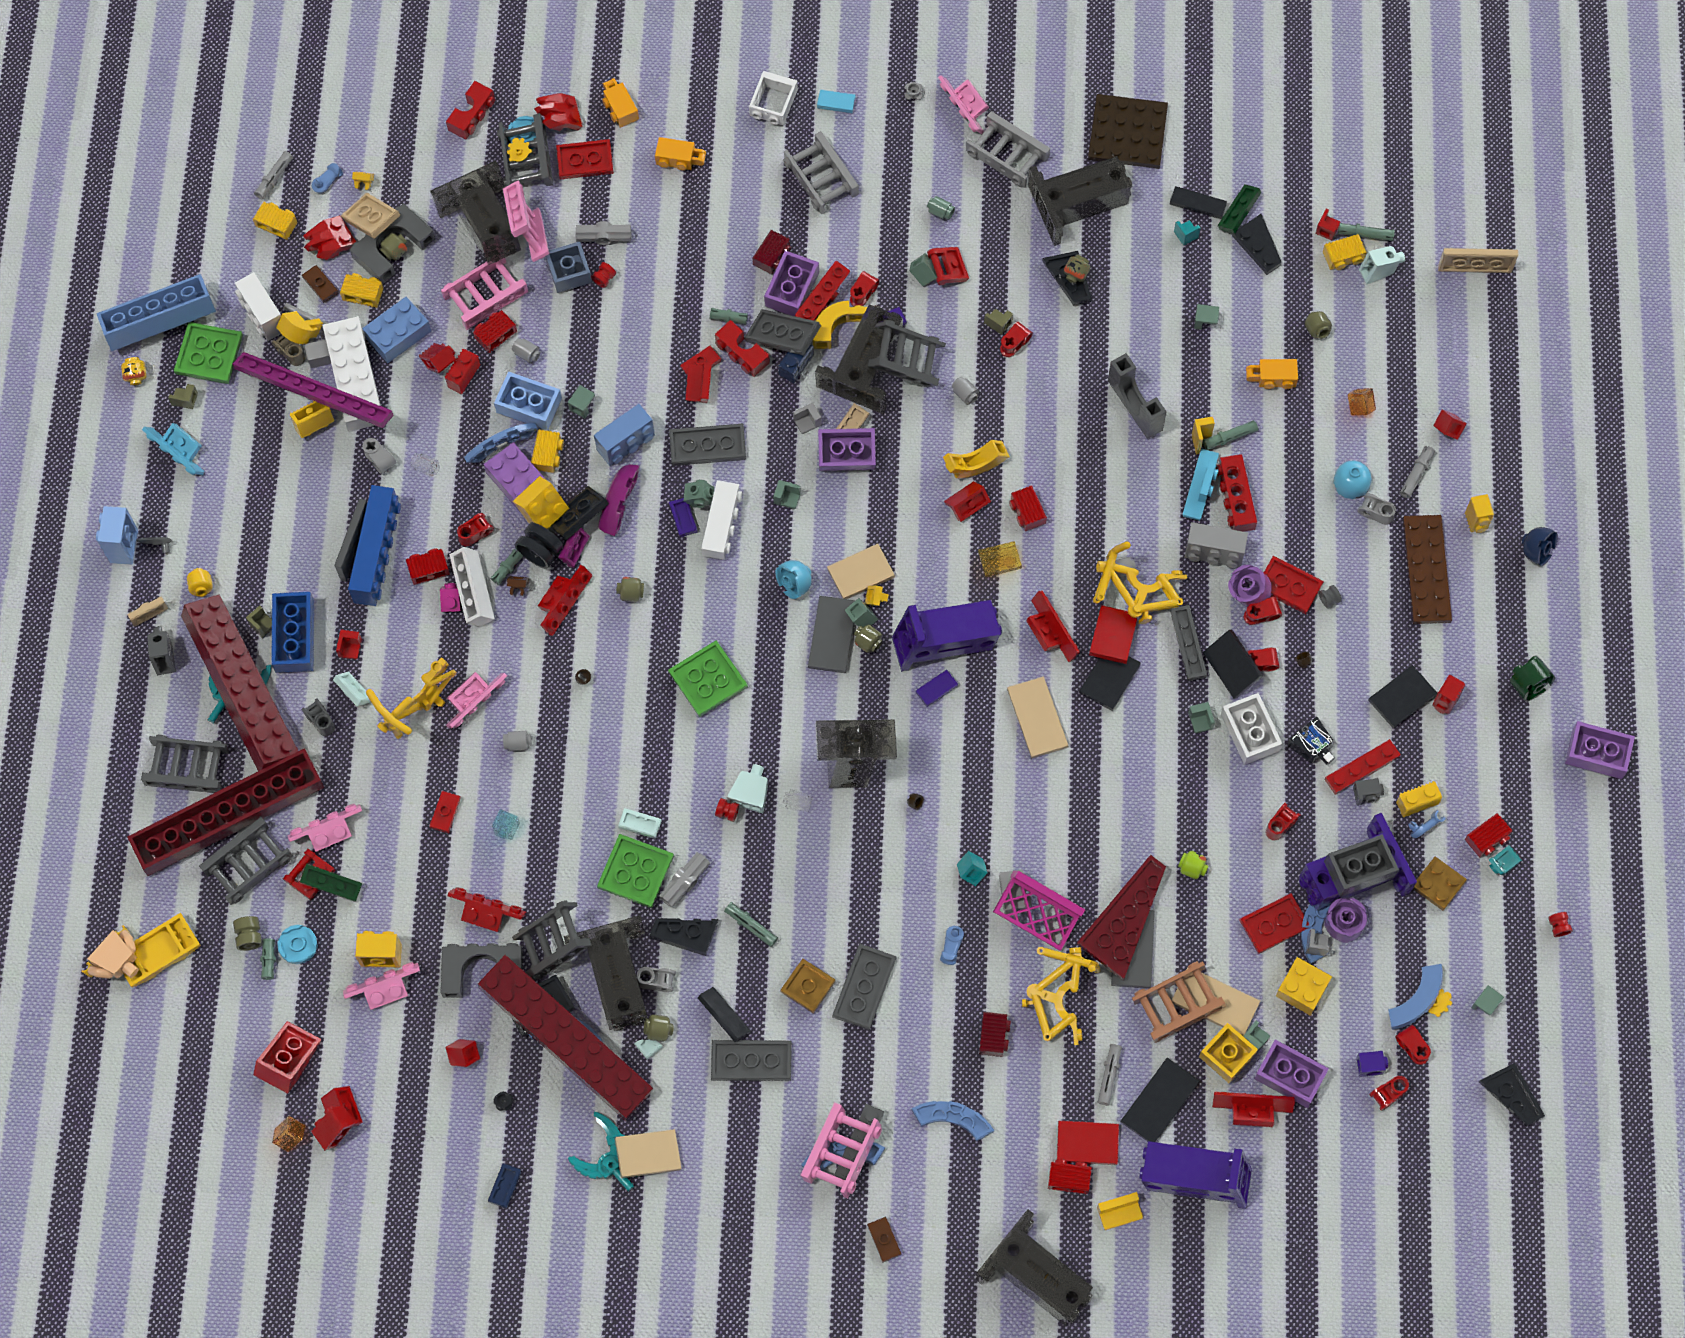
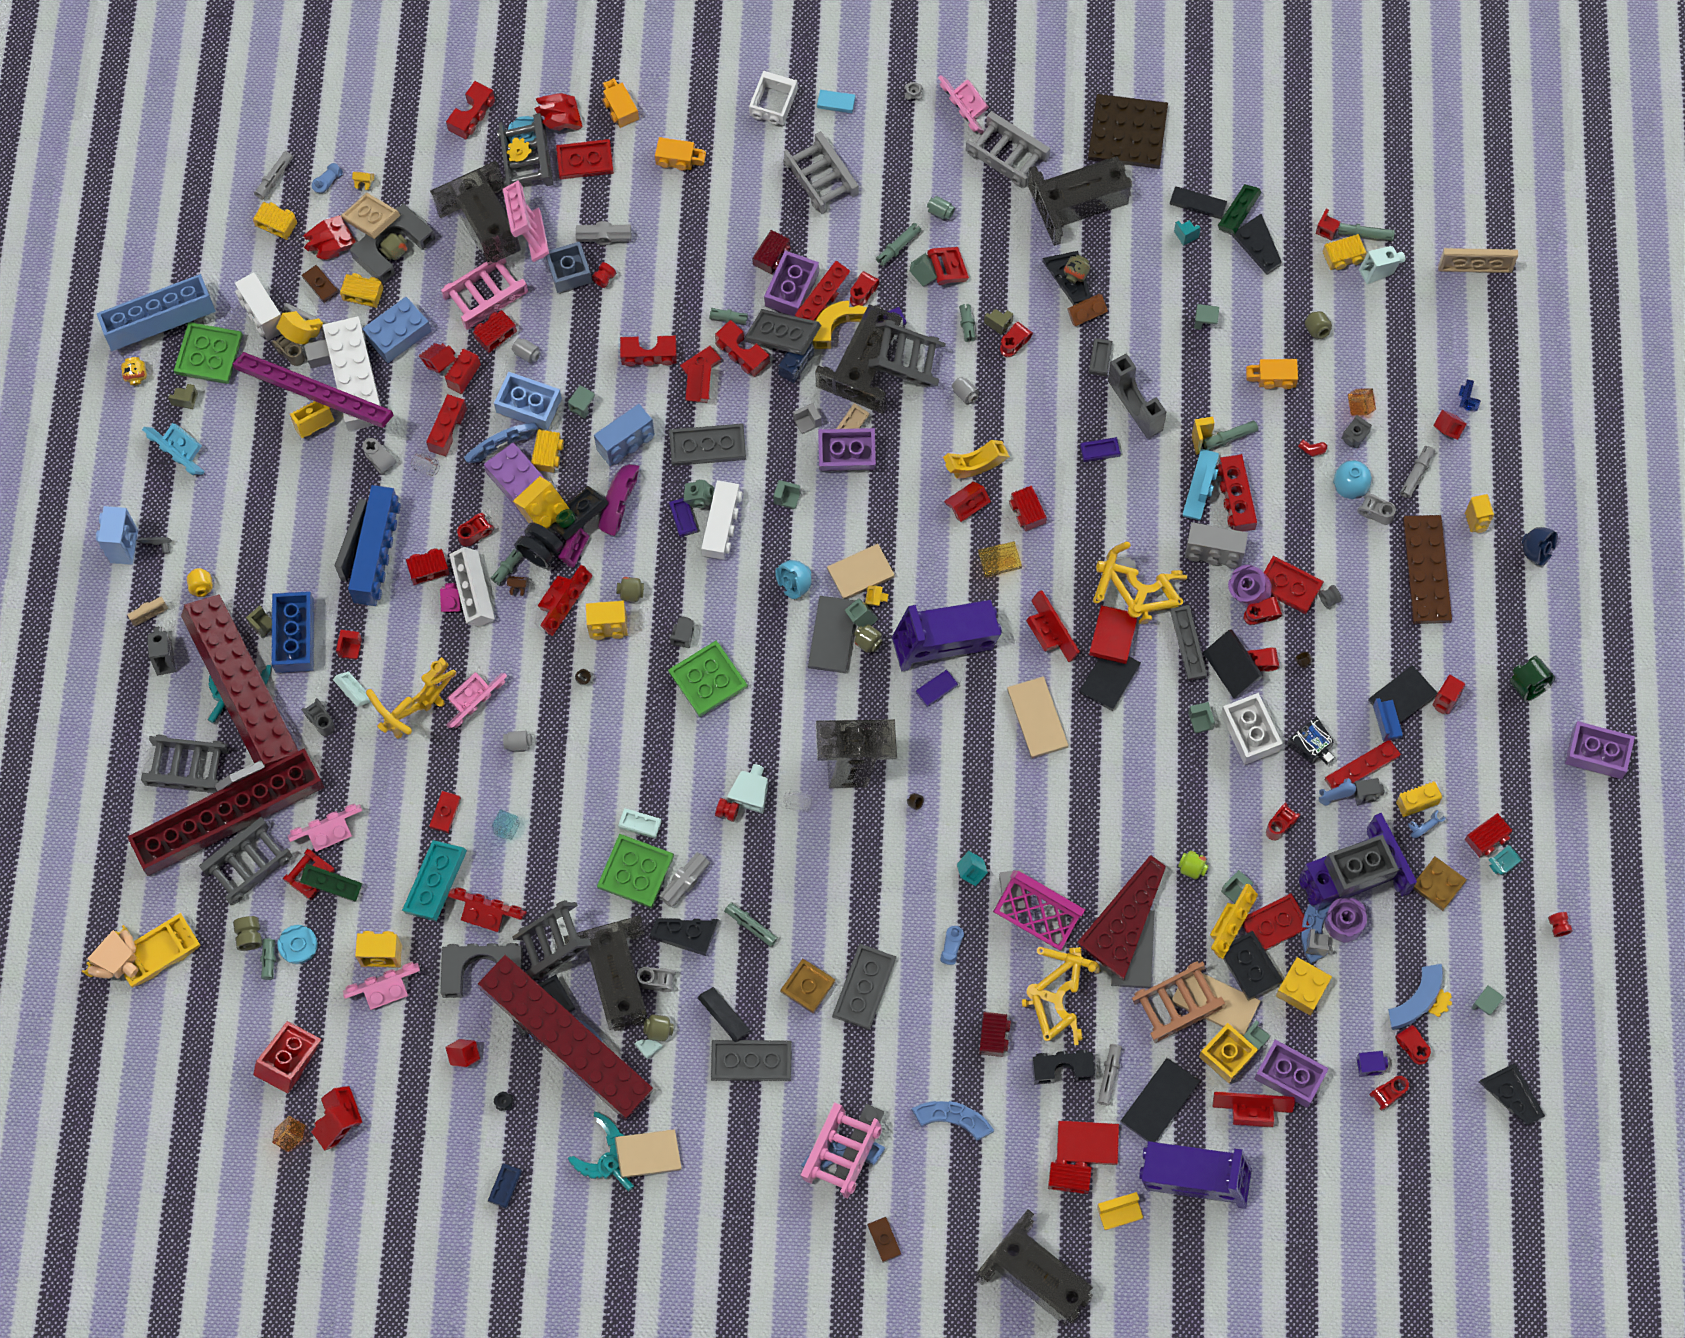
(239, 775): none -> light grey tile
(434, 880): none -> teal plate
(450, 414): none -> red arch
(565, 518): none -> dark green tile
(606, 620): none -> yellow brick
(663, 353): none -> red arch
(682, 632): none -> dark grey brick
(893, 249): none -> sand green pin
(967, 323): none -> sand green pin
(1079, 1063): none -> black arch
(1087, 309): none -> dark orange plate
(1100, 357): none -> dark grey tile
(1100, 449): none -> dark purple tile
(1231, 921): none -> yellow bracket
(1235, 885): none -> sand green panel
(1251, 966): none -> black tile
(1313, 450): none -> red arm
(1344, 790): none -> medium blue piece
(1361, 427): none -> dark grey brick
(1387, 720): none -> blue panel
(1466, 401): none -> clear blue bracket

